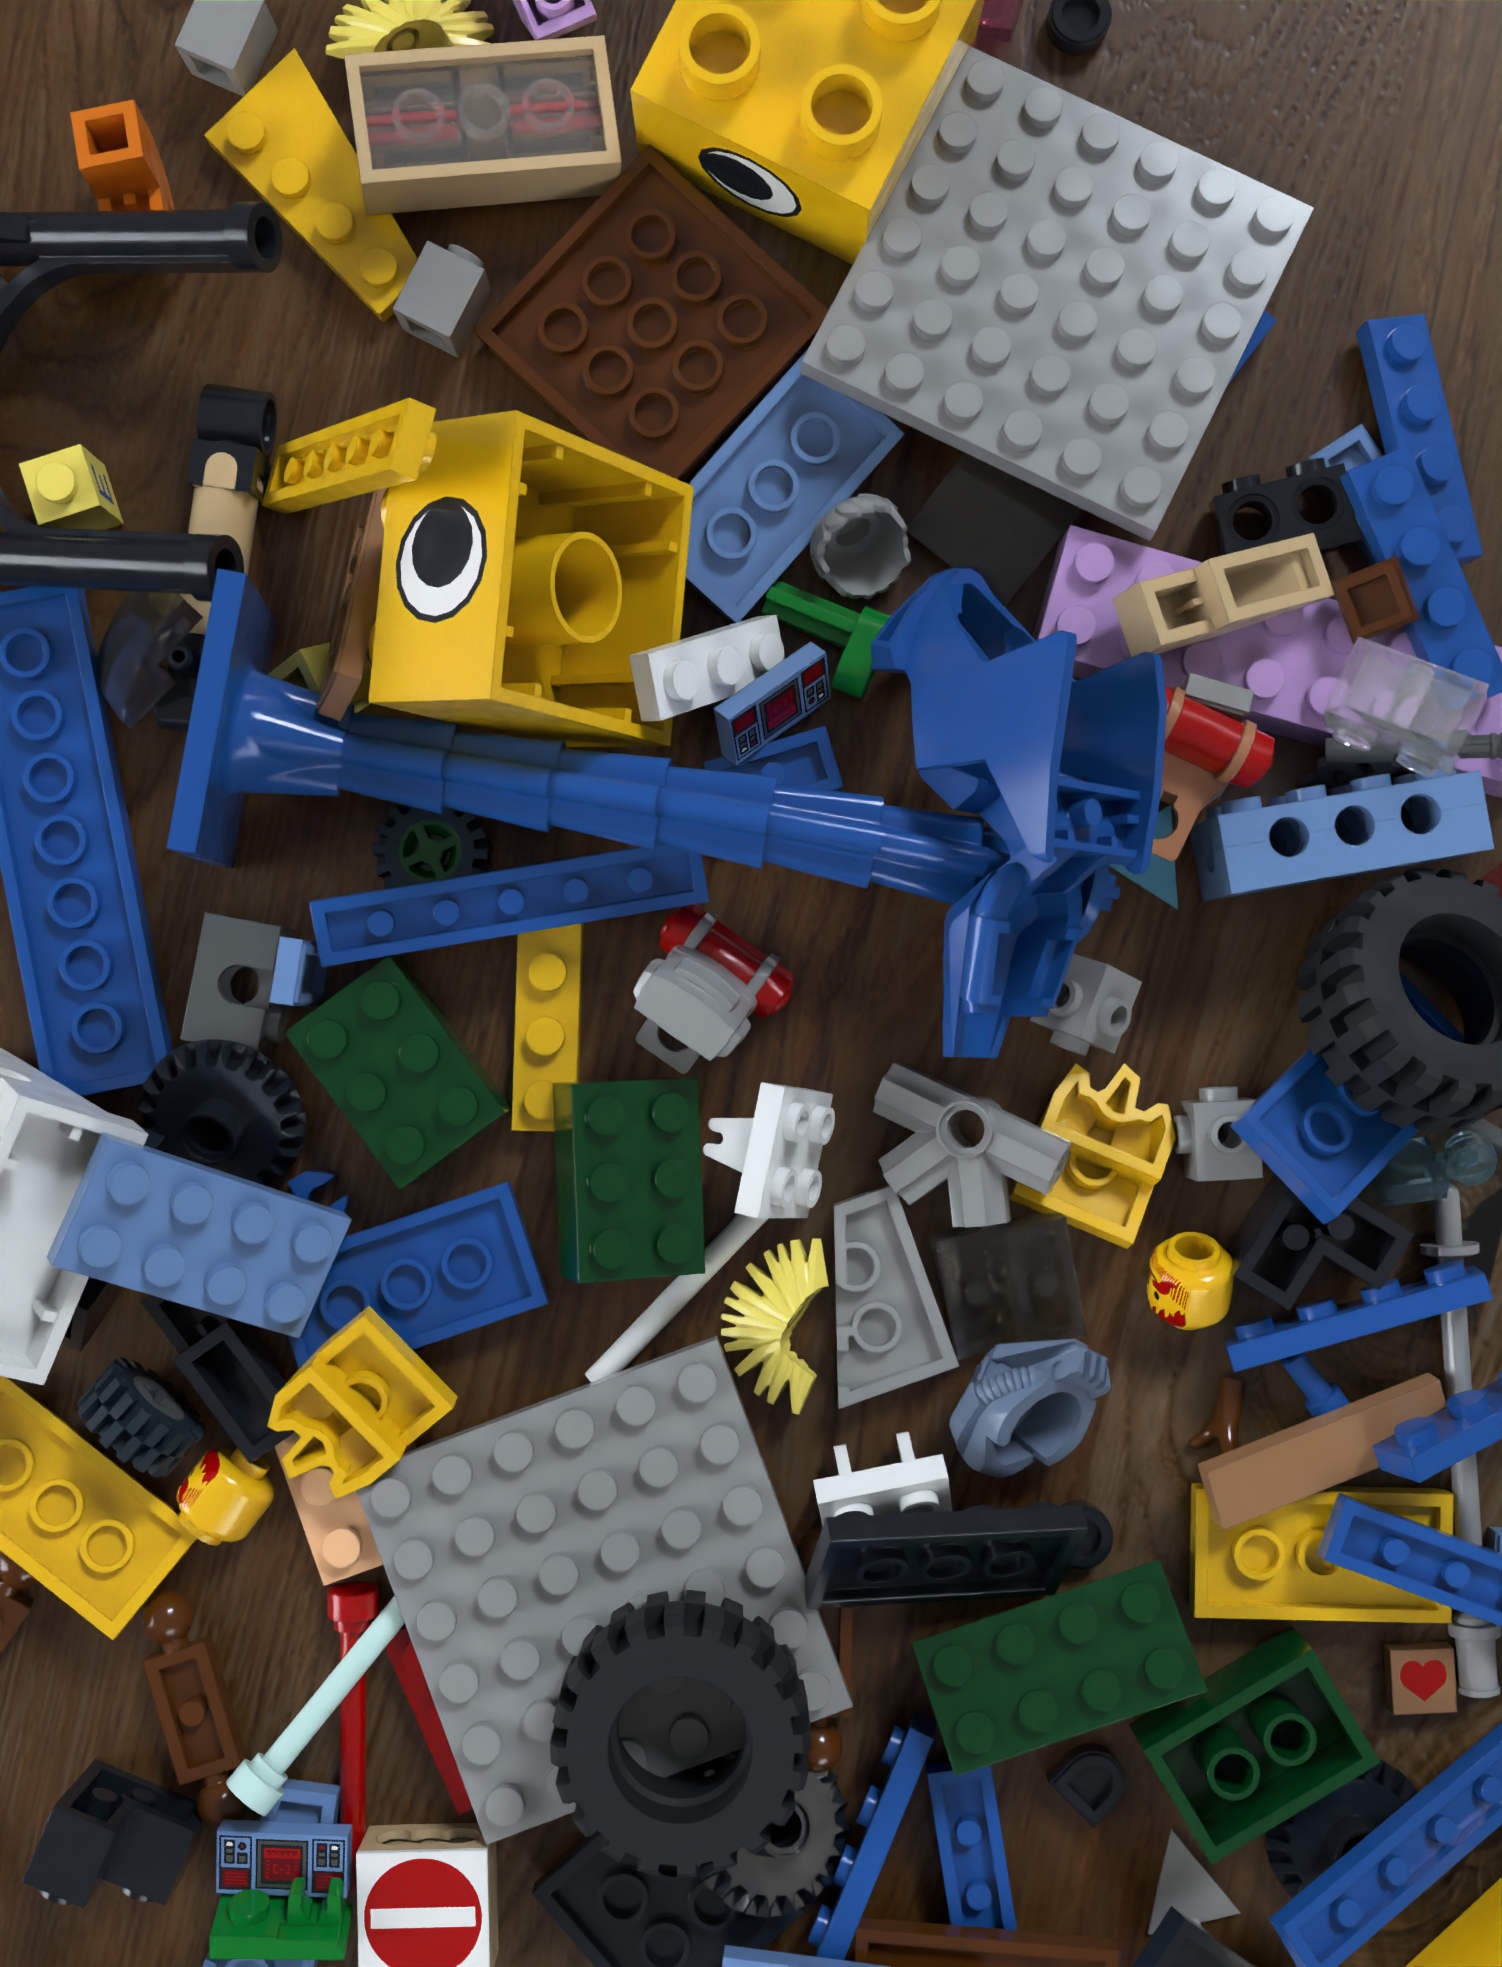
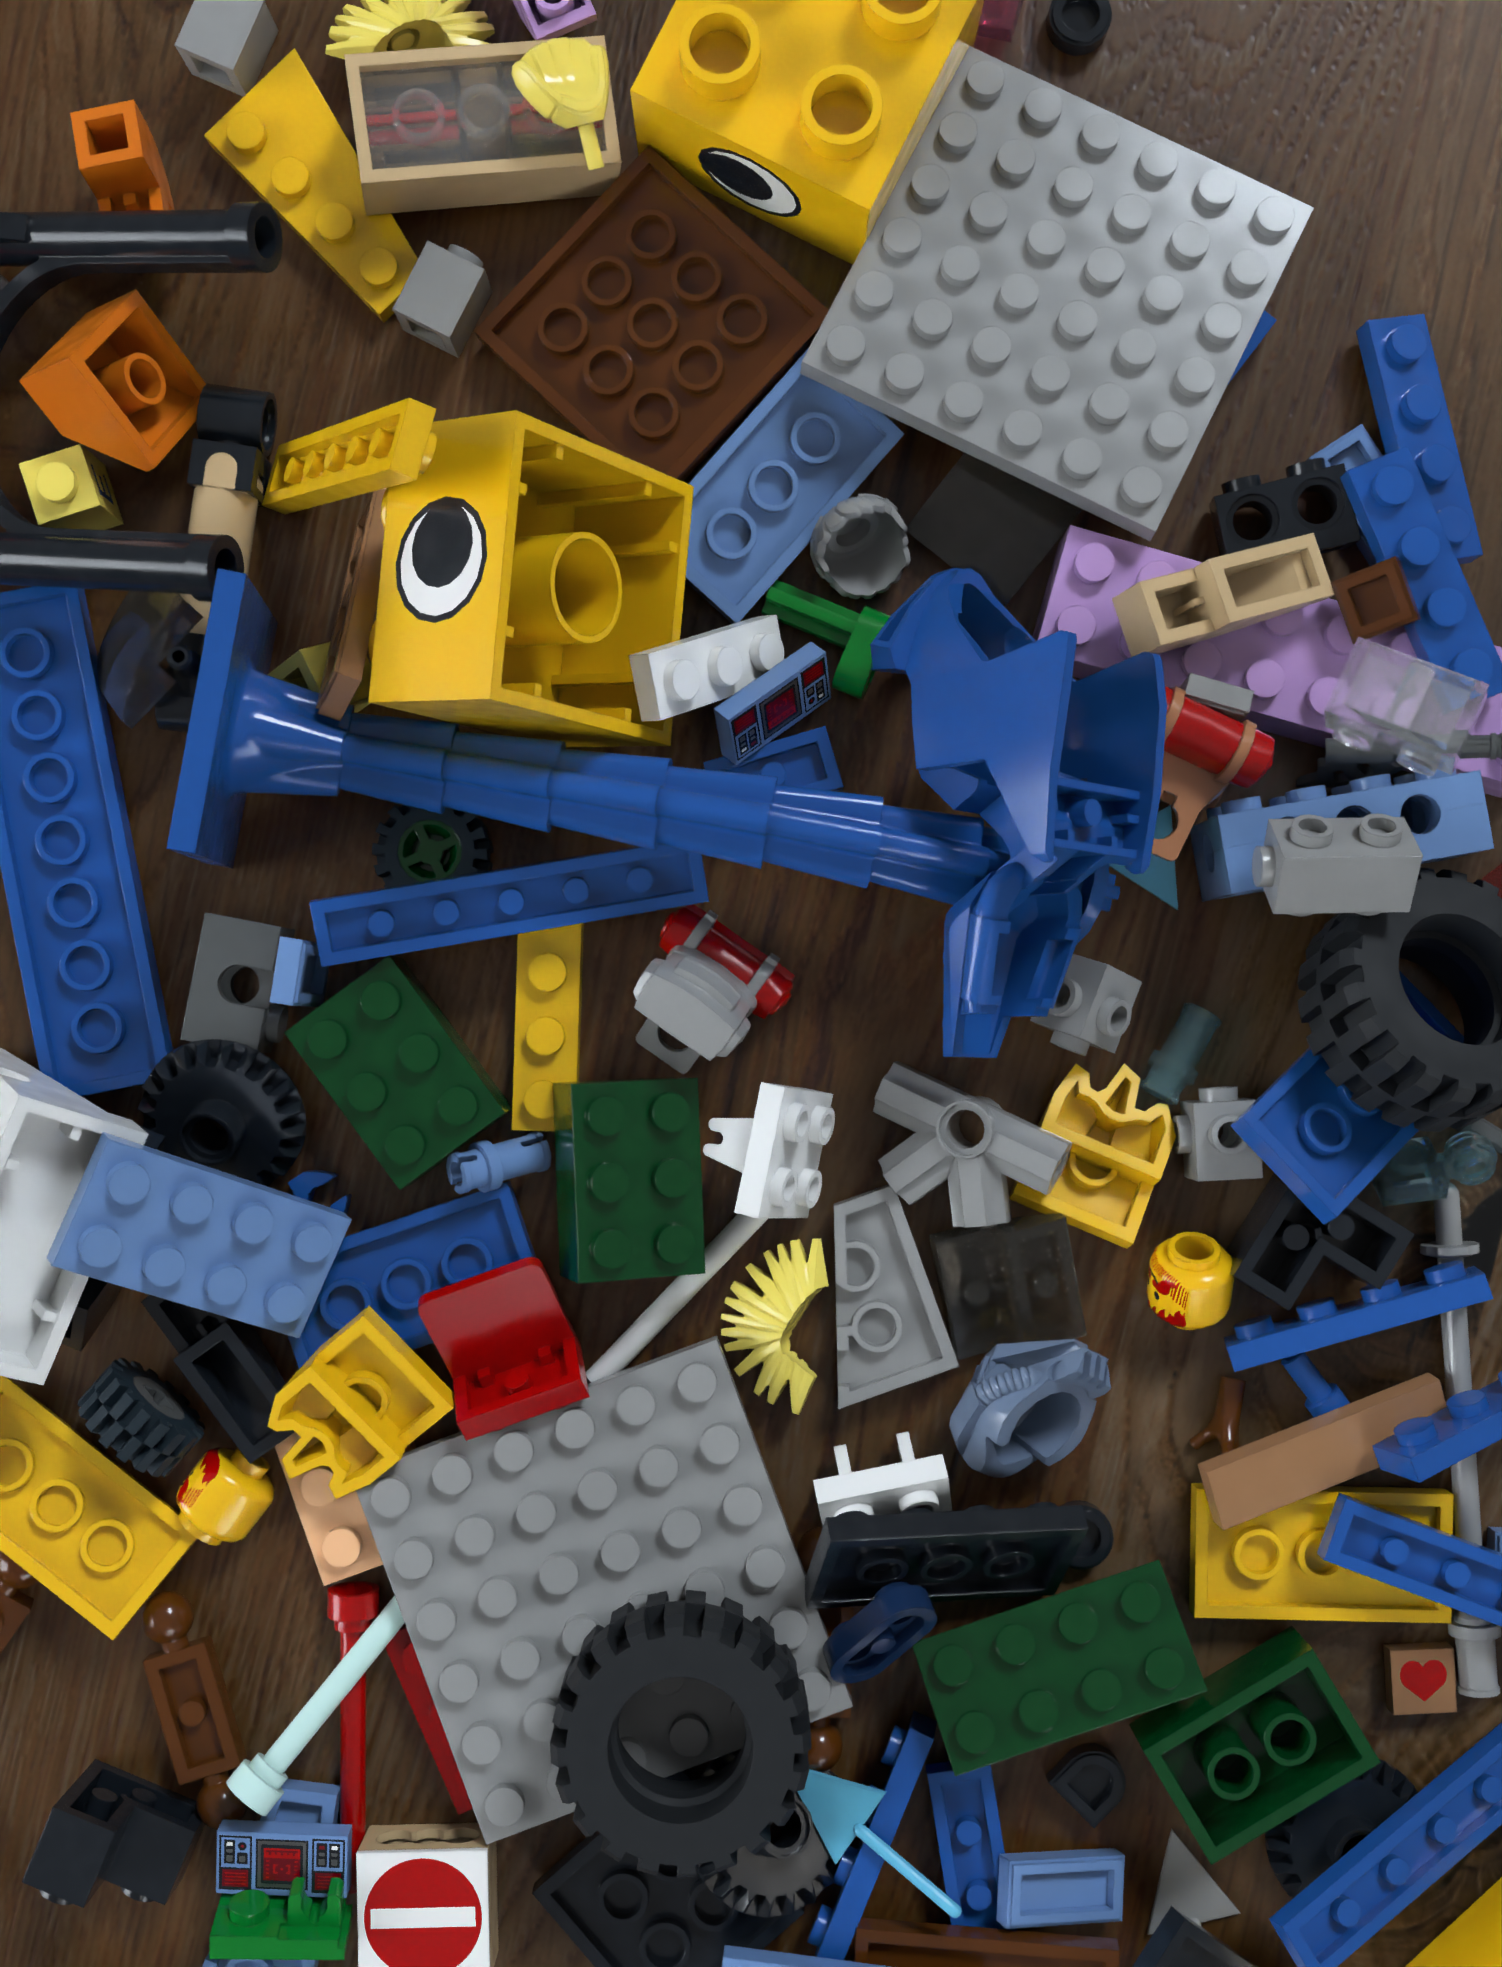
(118, 384): none -> orange slope
(490, 1164): none -> medium blue pin
(505, 1346): none -> red bracket
(569, 85): none -> light yellow piece
(839, 1814): none -> medium azure piece
(879, 1633): none -> dark blue plate
(1060, 1887): none -> medium blue tile
(1176, 1061): none -> clear light blue pin
(1338, 865): none -> light grey brick

